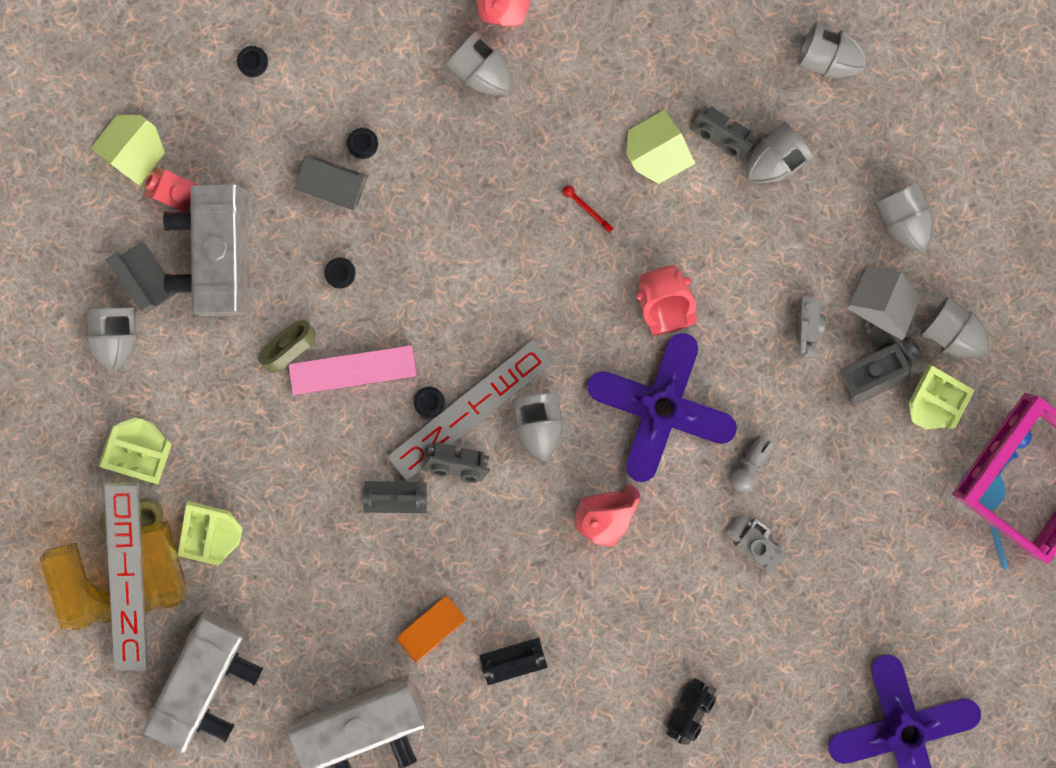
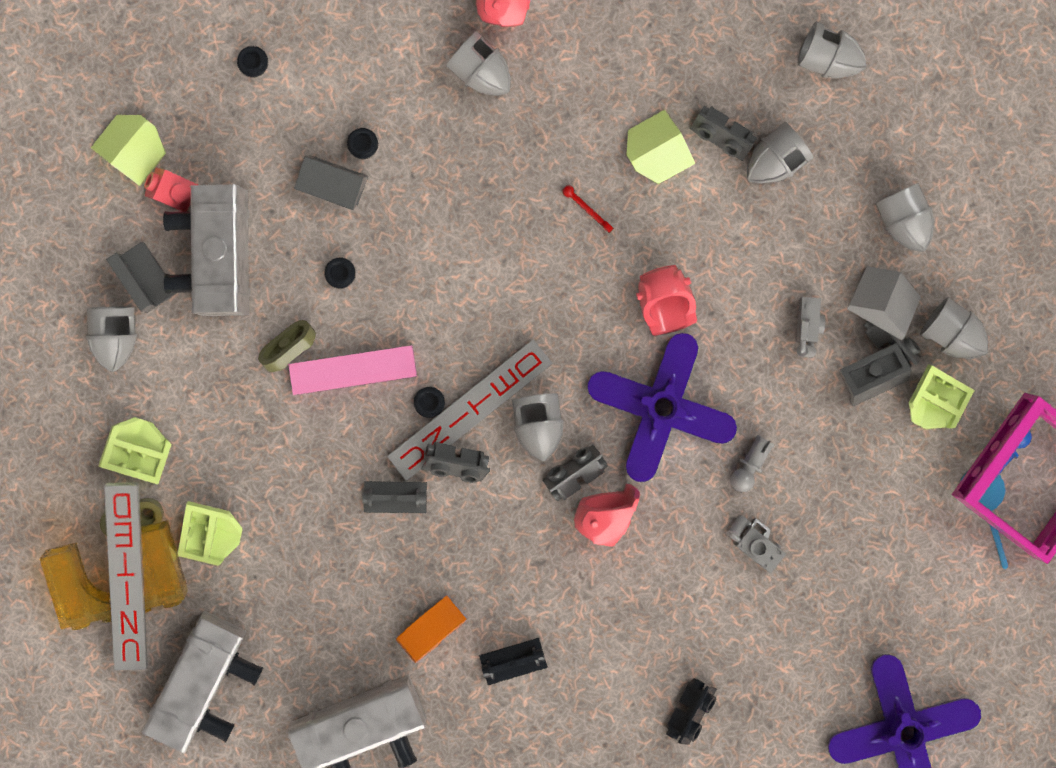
(585, 463): none -> dark grey hinge

